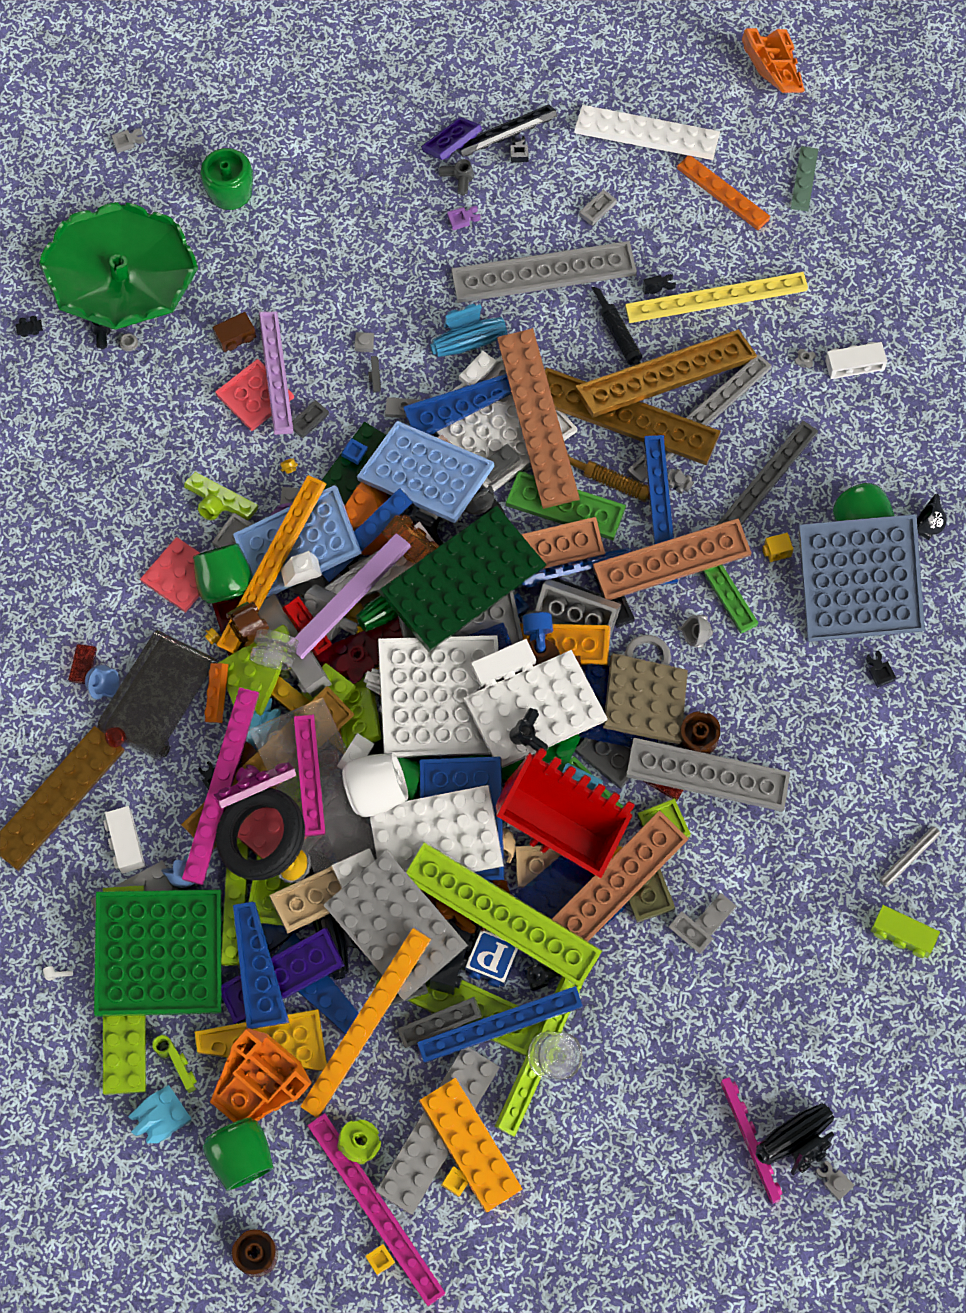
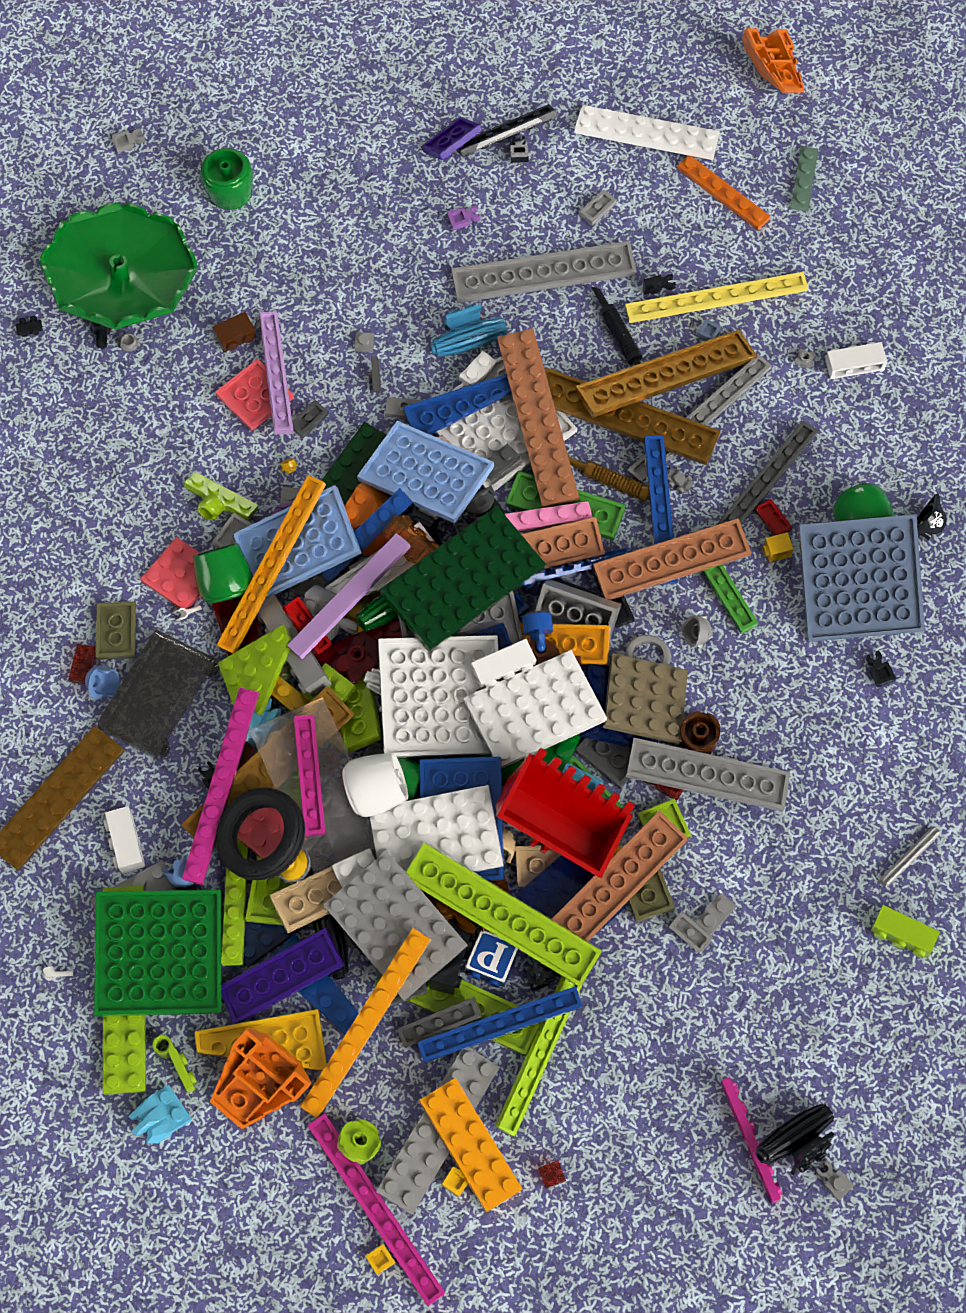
(115, 736): clear red tile -> none
(116, 630): none -> olive plate
(185, 612): none -> white hand
(212, 636): yellow plate -> none
(216, 693): orange plate -> none
(238, 1153): green piece -> none
(245, 1246): reddish brown brick -> none
(246, 622): reddish brown brick -> none
(253, 781): magenta plate -> none
(259, 982): blue wing -> none
(274, 649): clear wheel -> none
(300, 569): white slope -> none
(354, 451): blue plate -> none
(358, 748): white slope -> none
(460, 174): dark grey axle -> none
(528, 730): black axle -> none
(549, 517): none -> bright pink plate
(552, 1174): none -> clear red plate
(555, 1055): clear wheel -> none
(709, 330): none -> sand blue plate
(773, 518): none -> red plate

